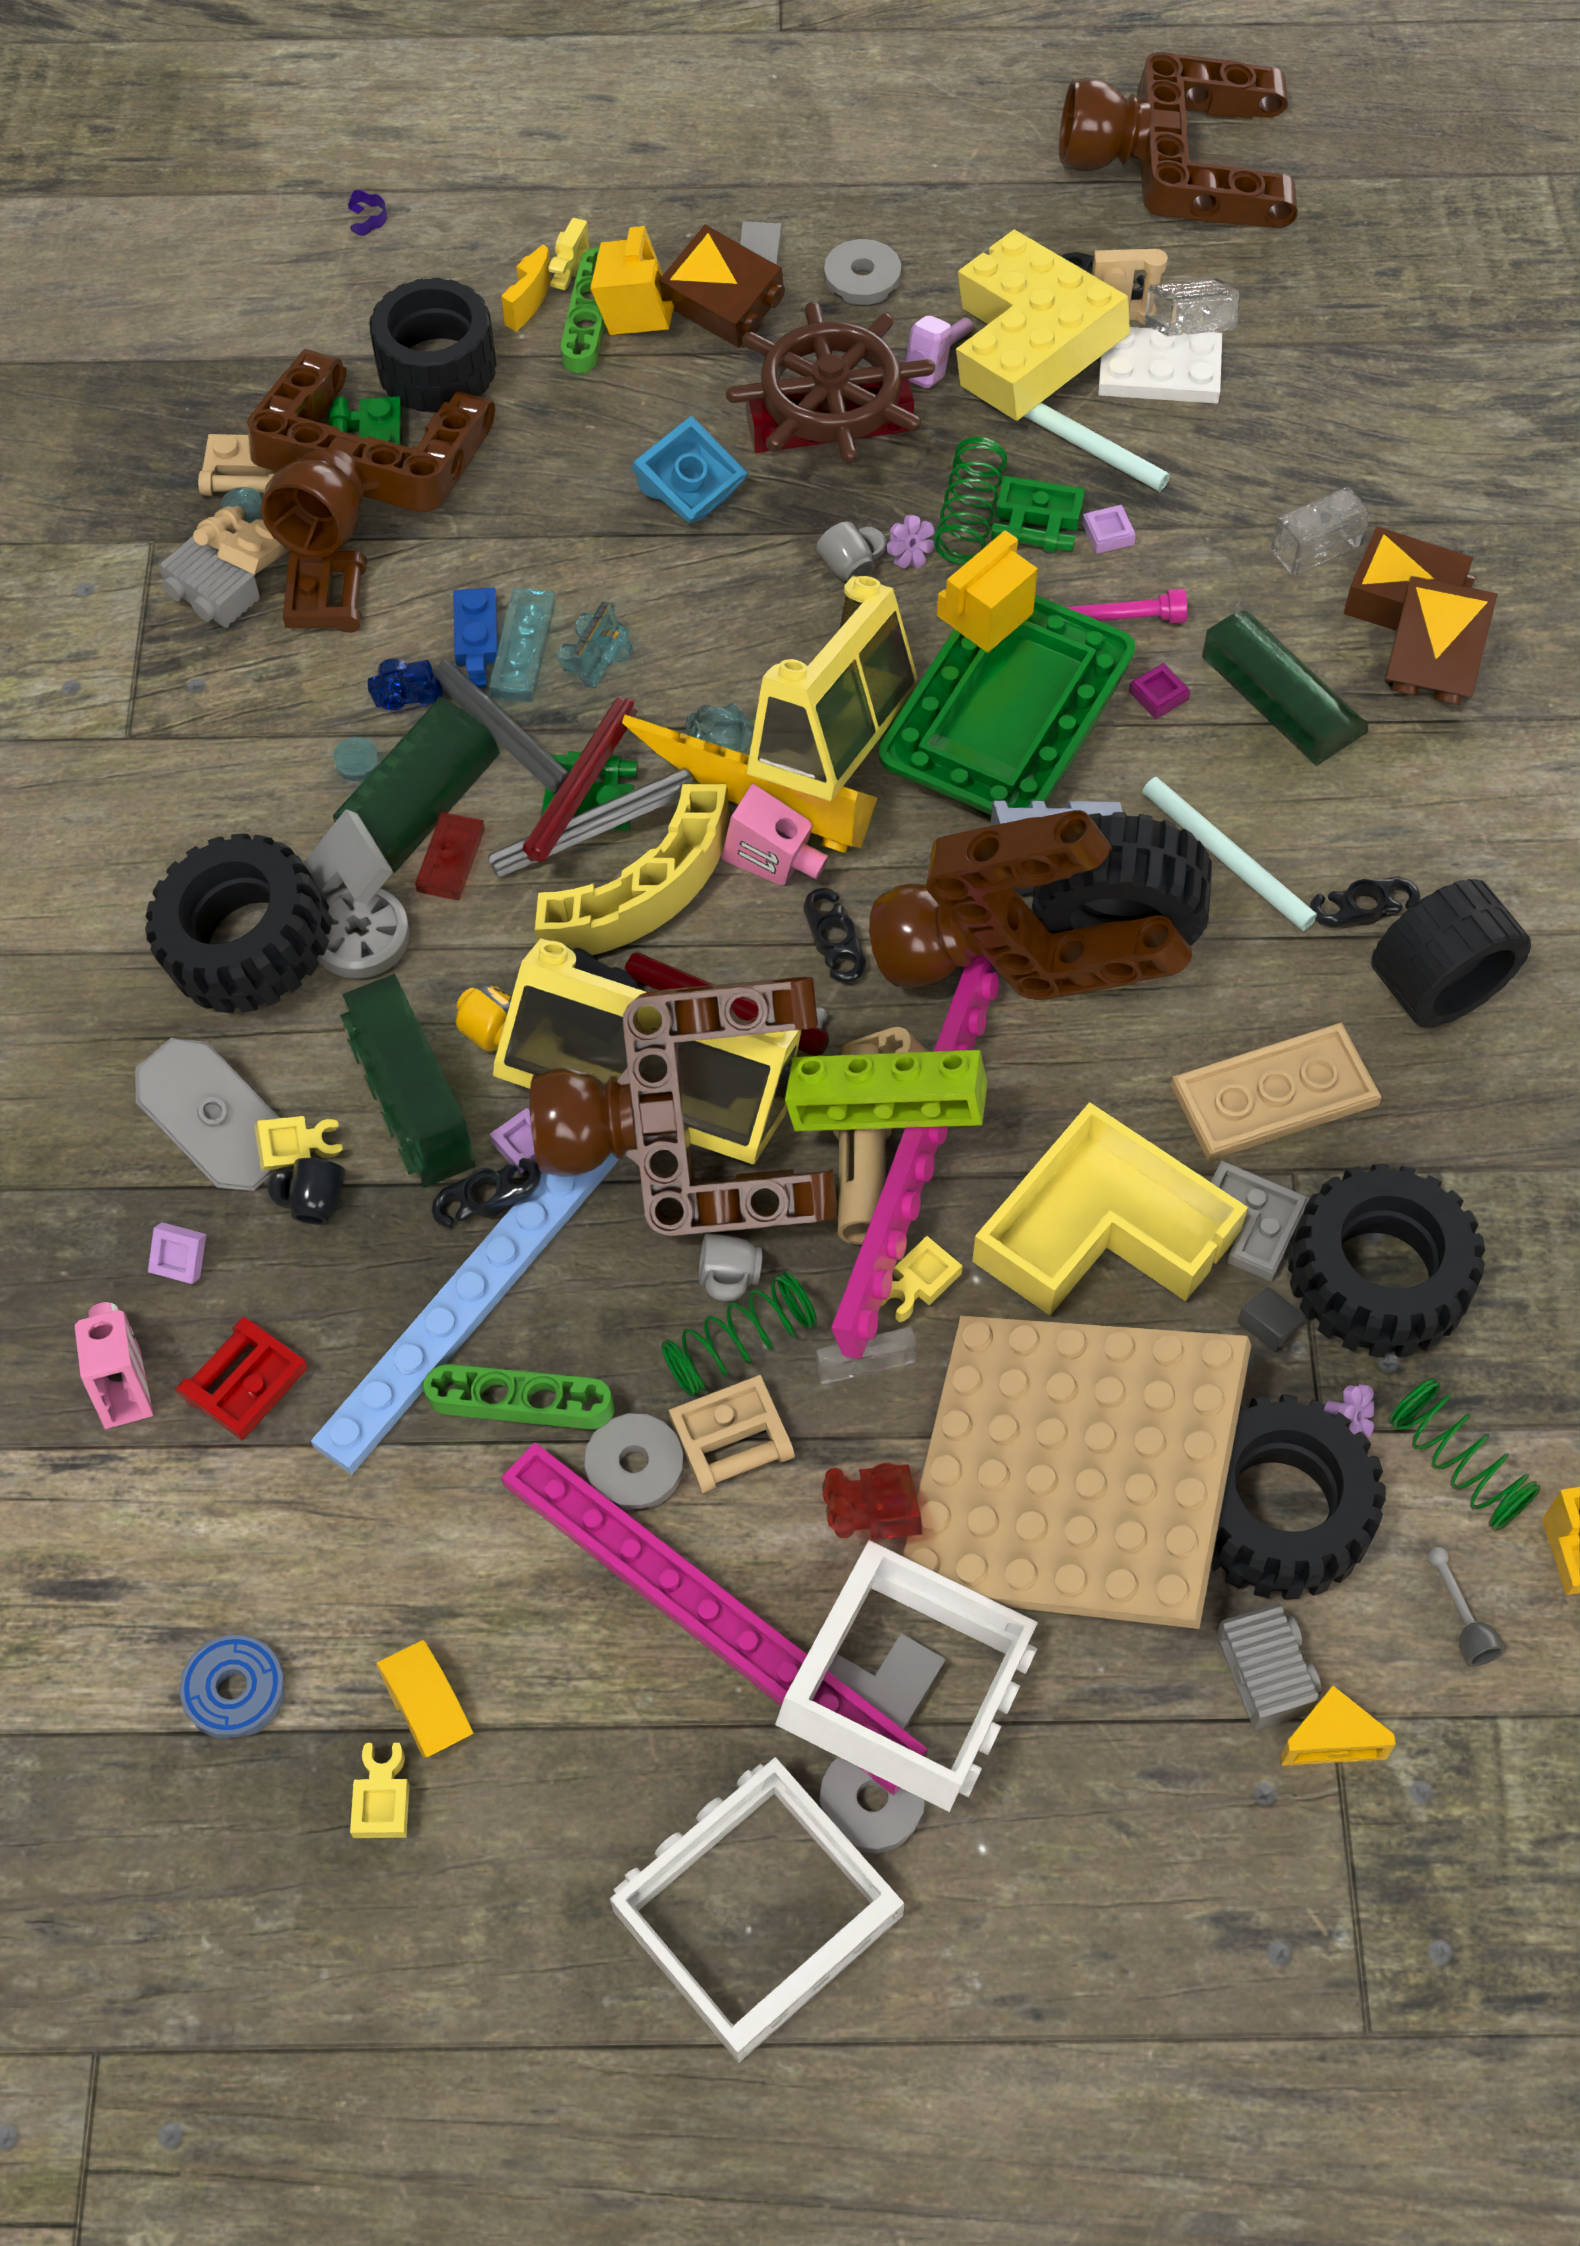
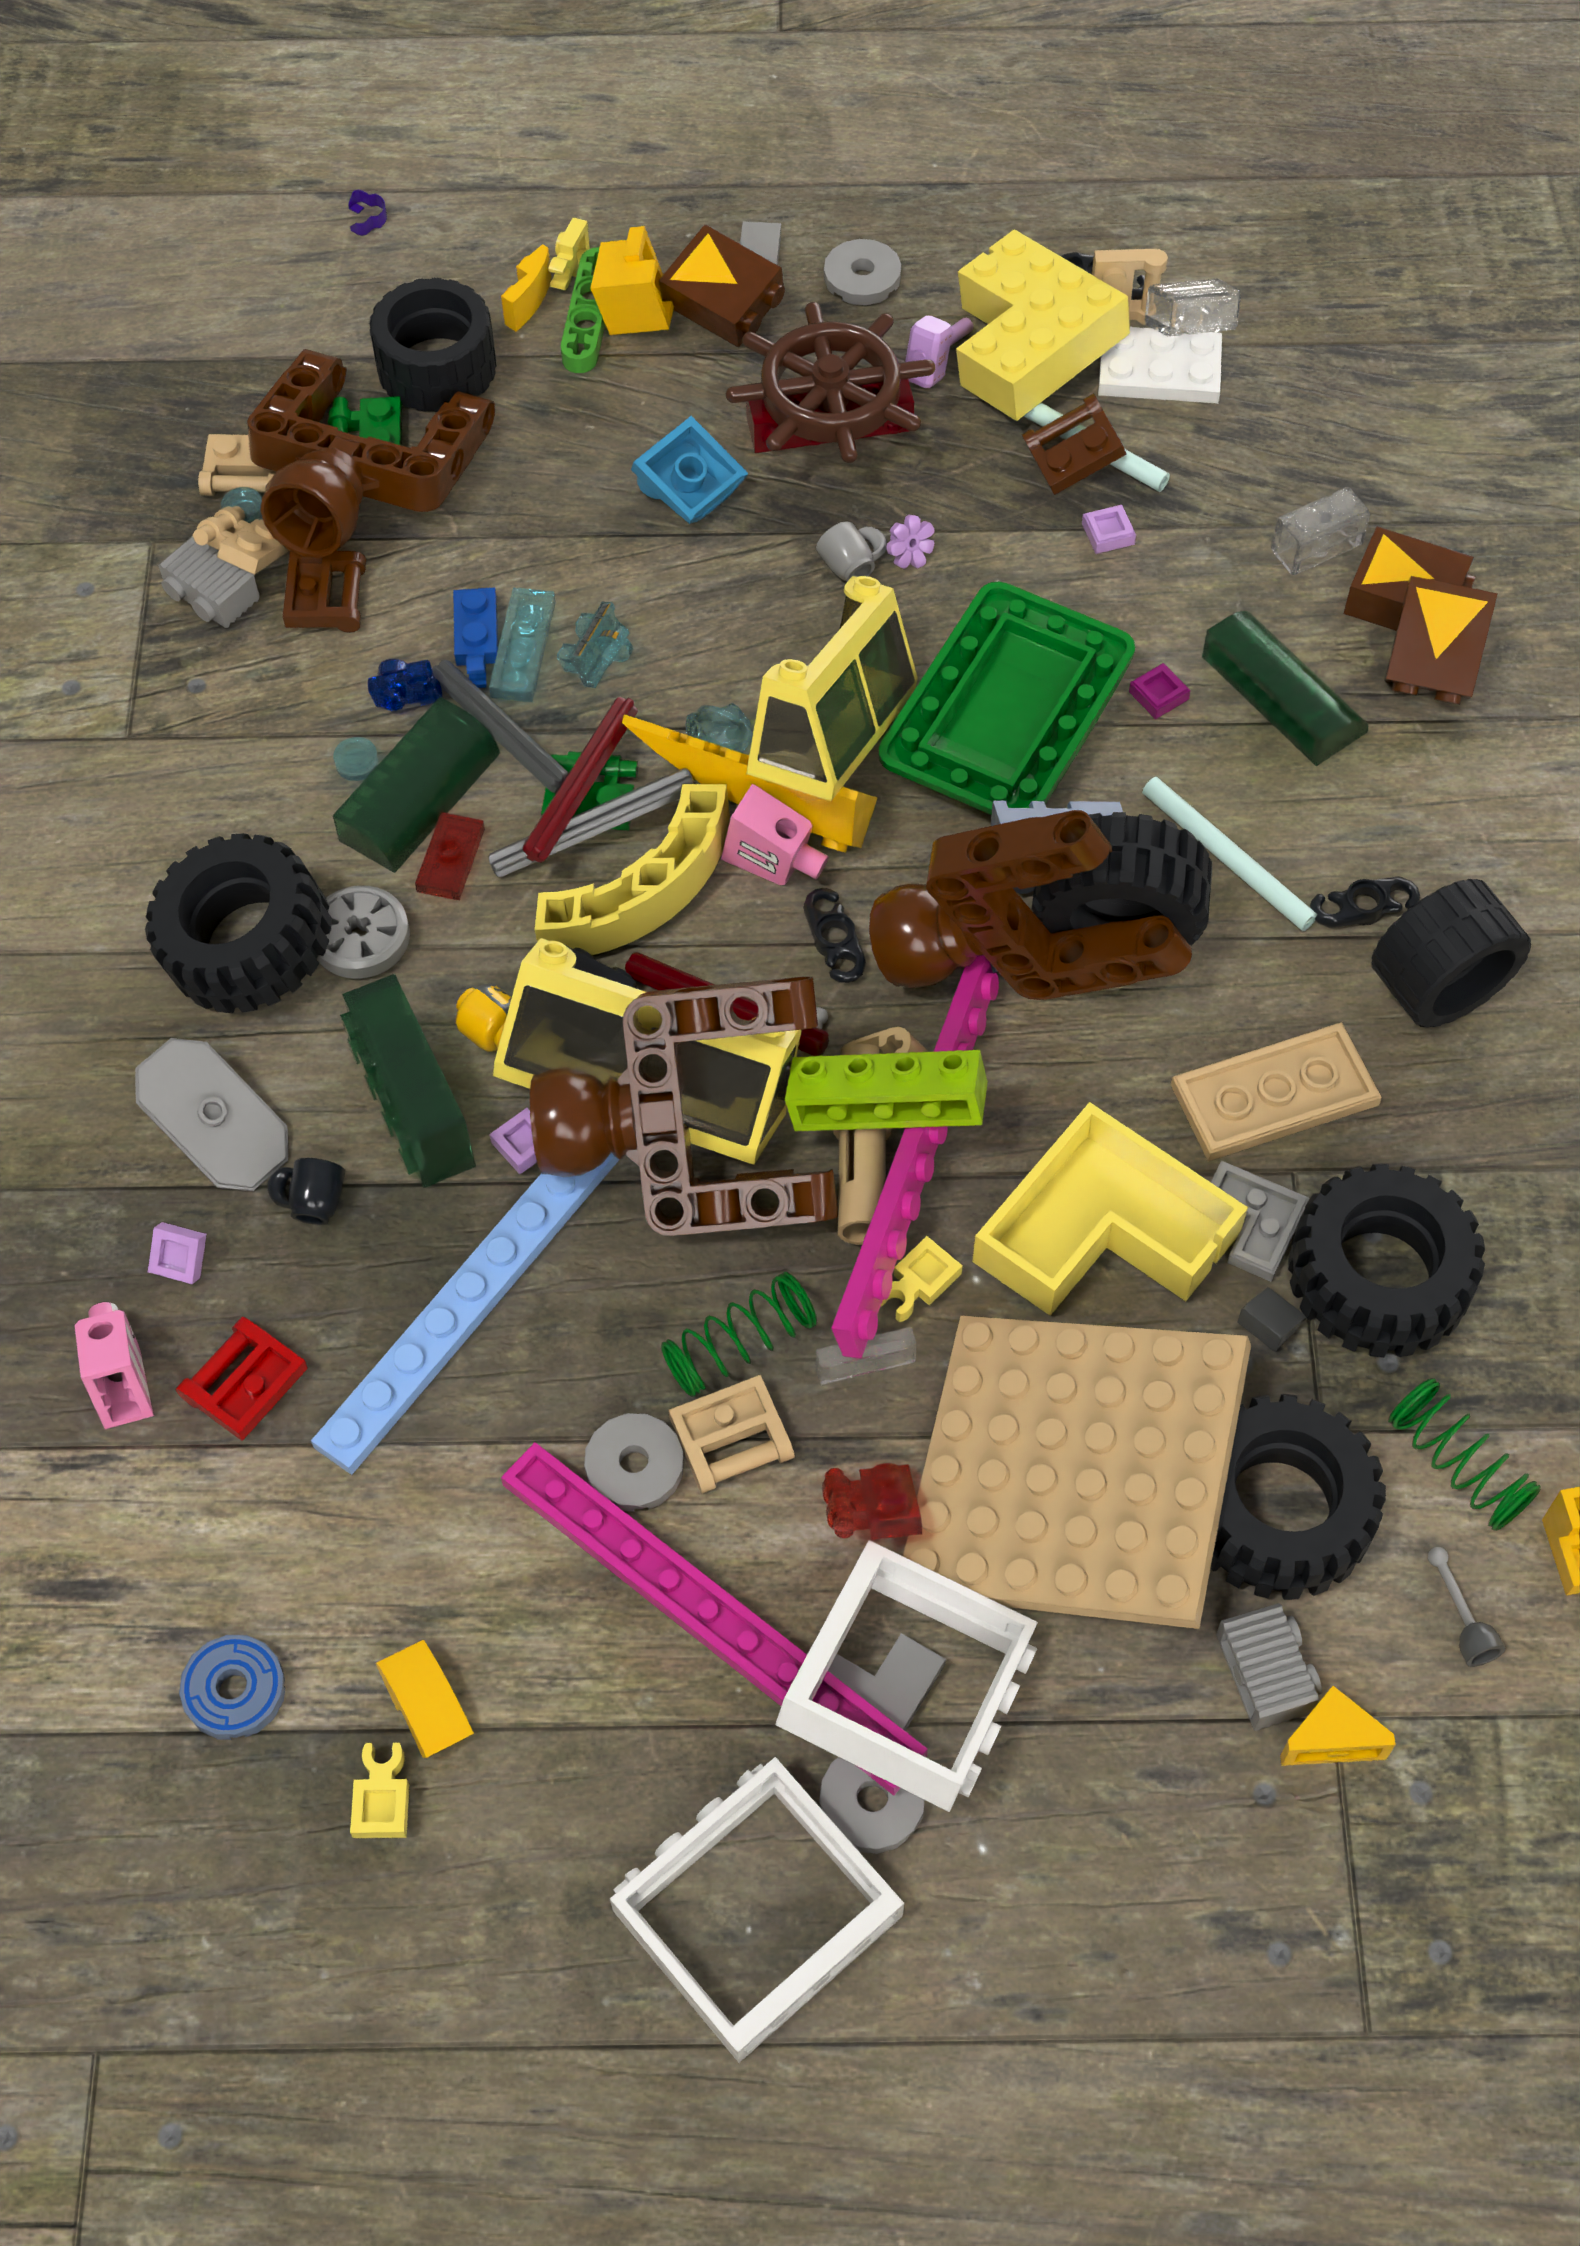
(287, 1139): light yellow plate -> none
(349, 857): light grey tile -> none
(467, 1189): black piece -> none
(516, 1404): bright green beam -> none
(728, 1266): light grey piece -> none
(961, 465): green piece -> none
(990, 593): yellow plate -> none
(1039, 504): green plate -> none
(1078, 454): none -> reddish brown plate
(1153, 128): reddish brown piece -> none
(1168, 607): dark pink piece -> none
(1357, 1407): lavender plant -> none

